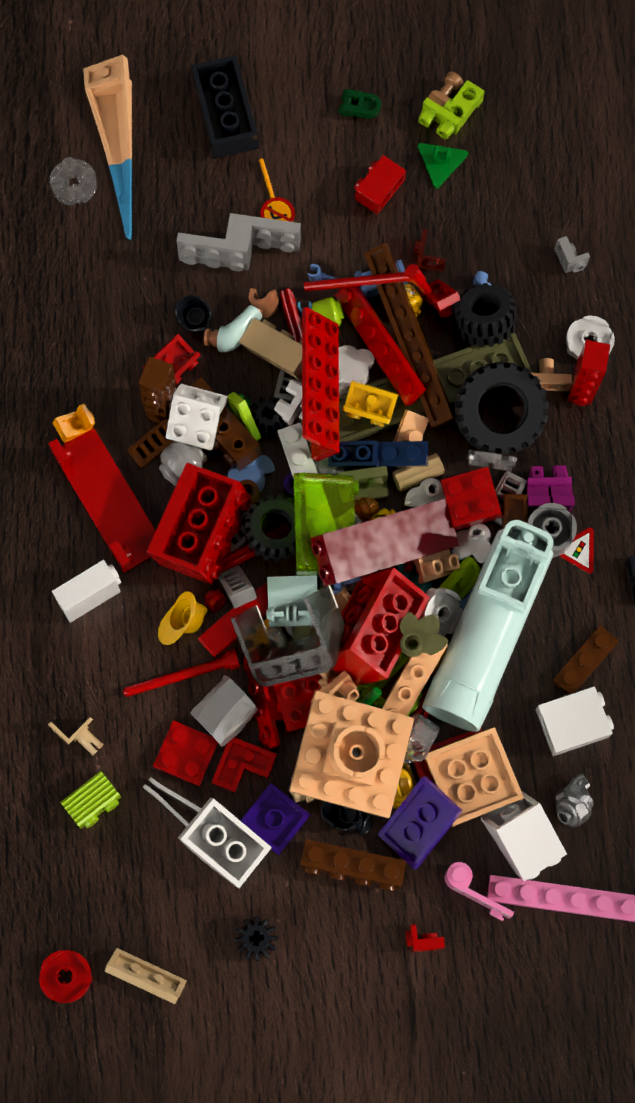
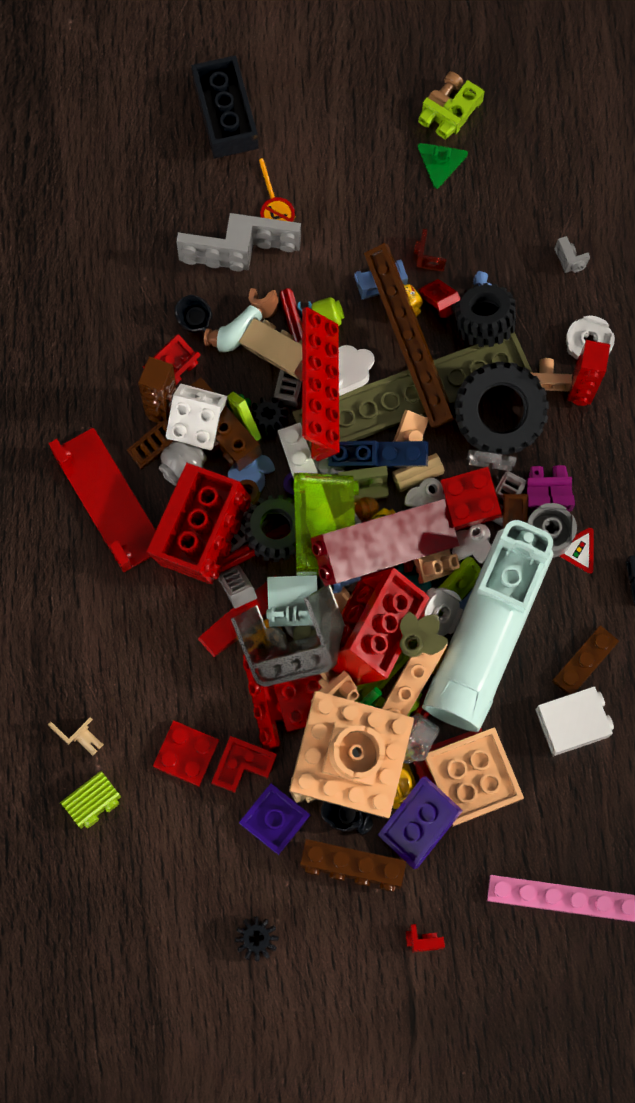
(64, 991): red plate -> none
(69, 169): clear plate -> none
(74, 423): light orange bracket -> none
(87, 590): white brick -> none
(111, 103): light nougat plate -> none
(145, 976): tan plate -> none
(183, 617): yellow piece -> none
(215, 600): red plate -> none
(217, 837): white slope -> none
(224, 711): light grey slope -> none
(228, 661): red piece -> none
(290, 411): white hips -> none
(319, 275): medium blue hand -> none
(368, 104): dark green plate -> none
(370, 403): yellow bracket -> none
(379, 184): red brick -> none
(380, 344): red plate -> none
(411, 274): red bar -> none
(459, 878): bright pink door -> none
(525, 837): white slope -> none
(574, 802): flat silver head -> none

